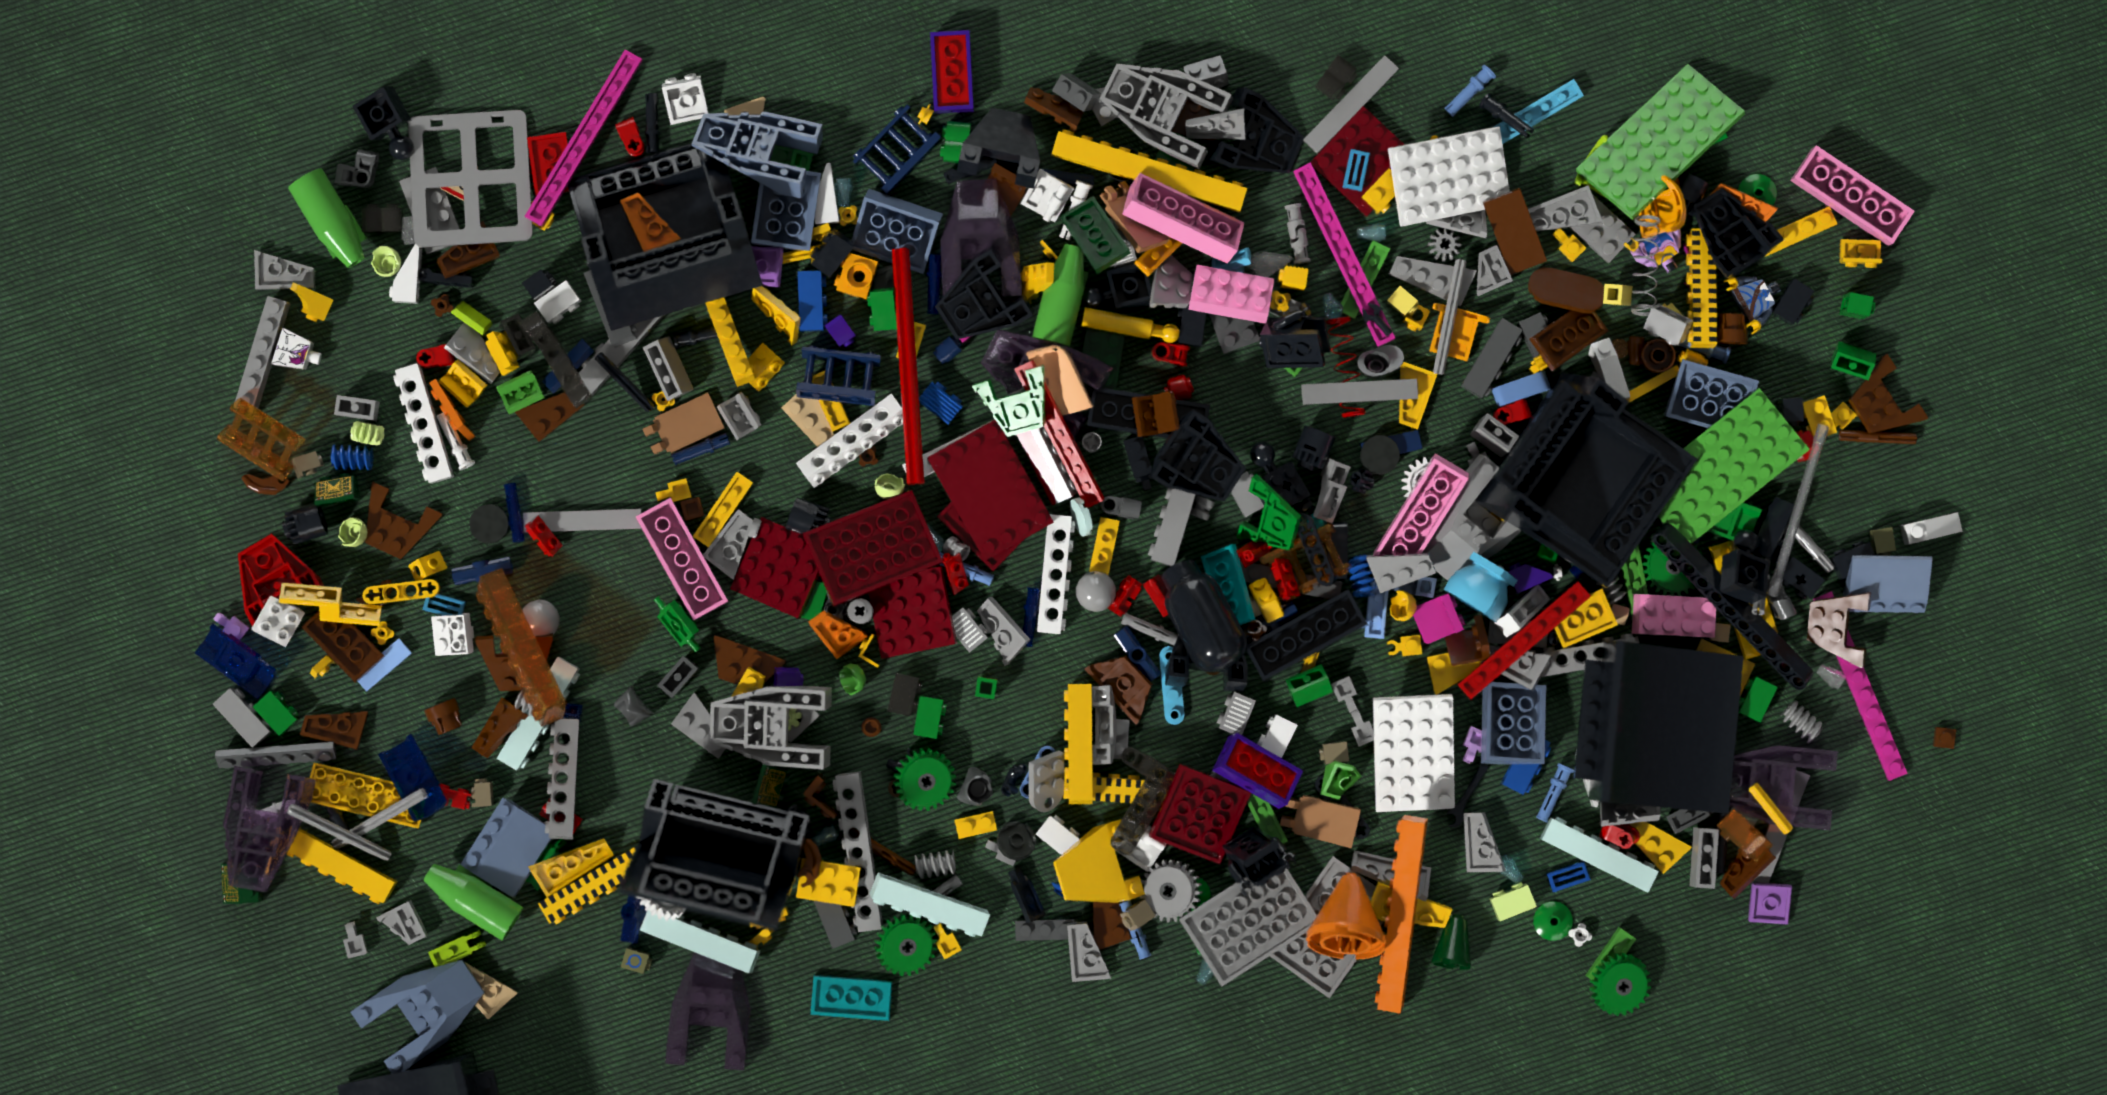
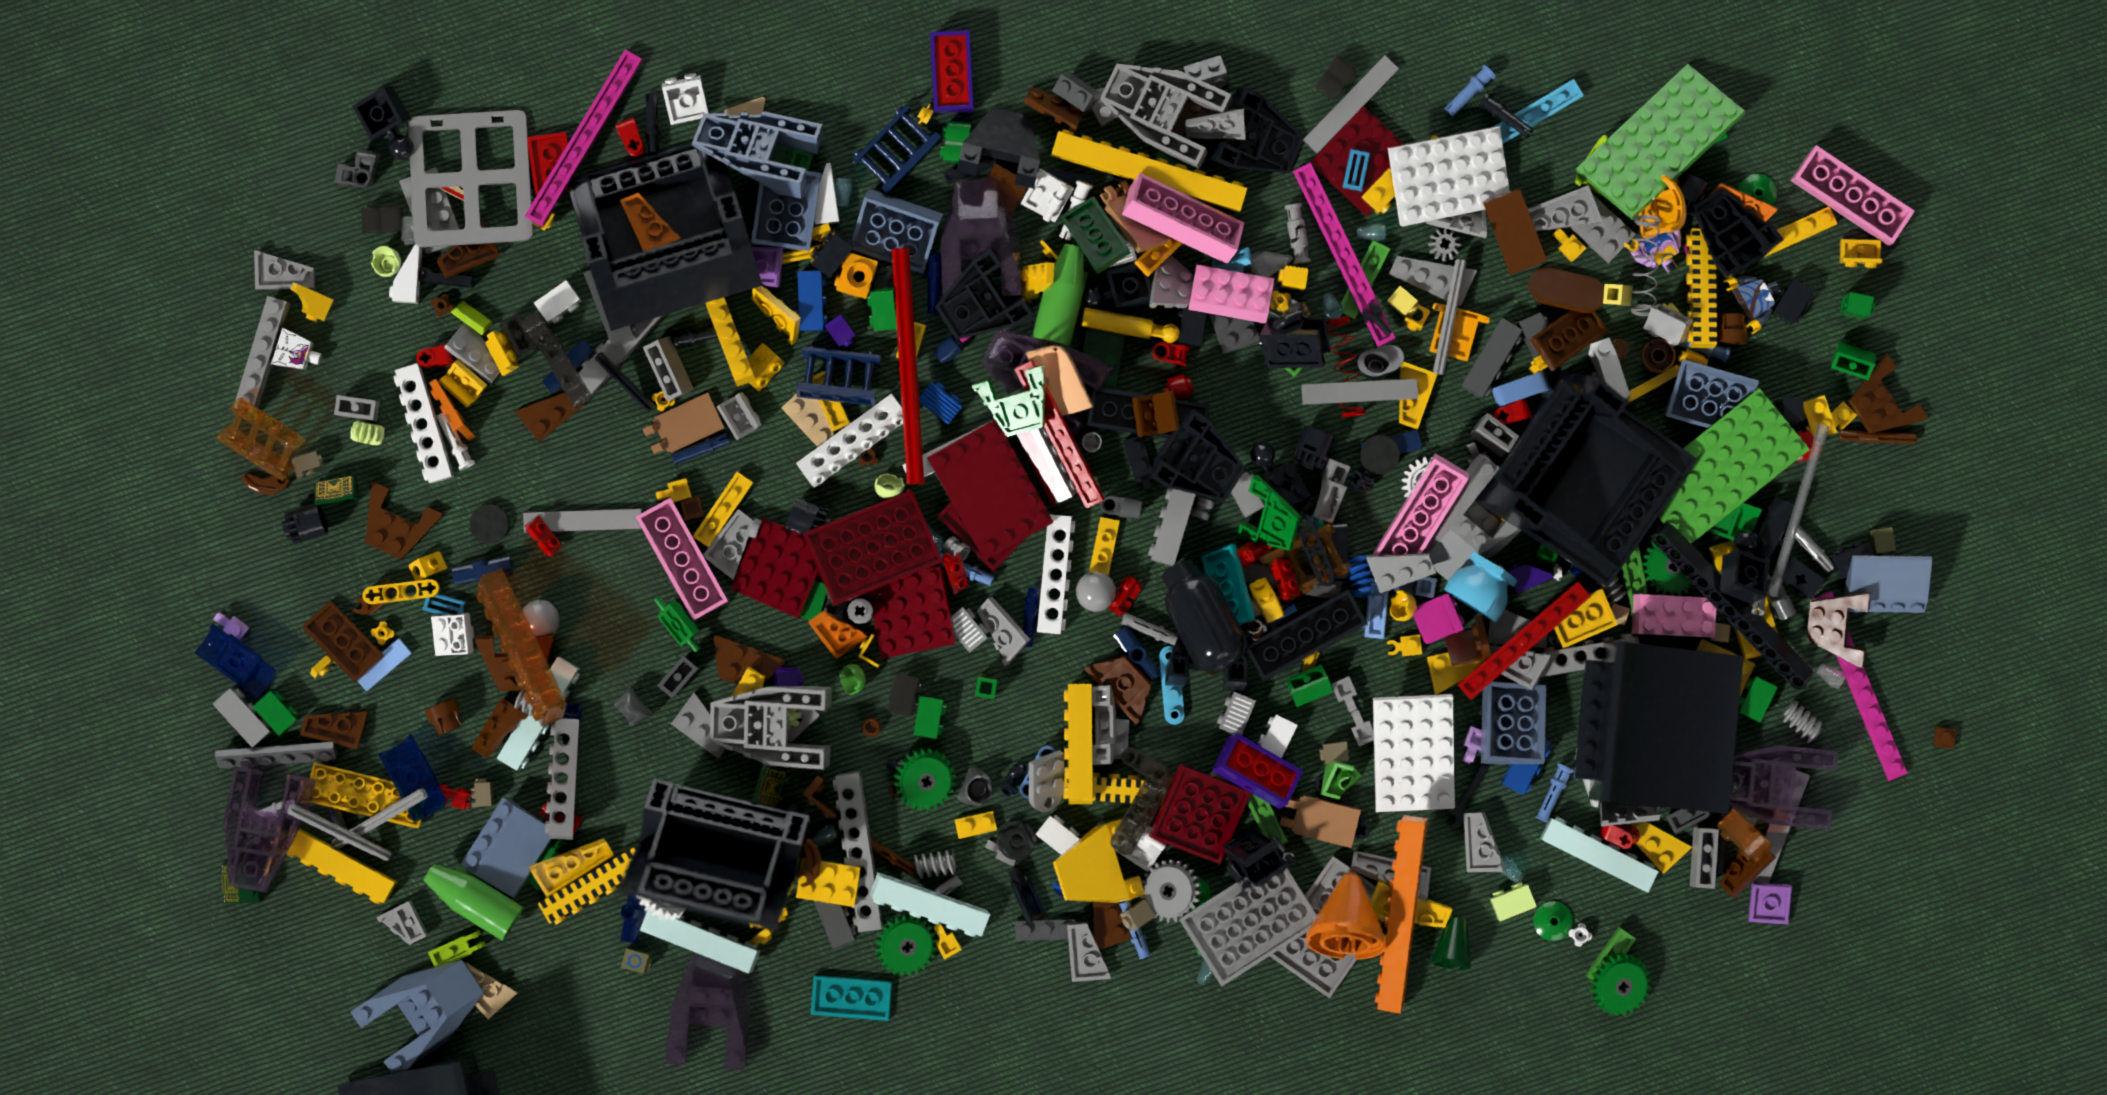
(264, 570): red wedge -> none
(278, 621): white bracket -> none
(329, 217): bright green piece -> none
(330, 604): yellow bracket -> none
(352, 458): blue piece -> none
(353, 532): yellowish green hair -> none
(354, 944): light grey plate -> none
(515, 520): clear blue pin -> none
(520, 392): bright green bracket -> none
(539, 284): black brick -> none
(843, 214): yellow plate -> none
(1081, 516): light aqua tile -> none
(1157, 591): red hinge -> none
(1491, 271): light grey wing -> none
(1522, 611): white slope -> none
(1552, 881): blue tile -> none
(1635, 346): reddish brown cone -> none
(1770, 808): yellow axle -> none
(1931, 528): white slope -> none

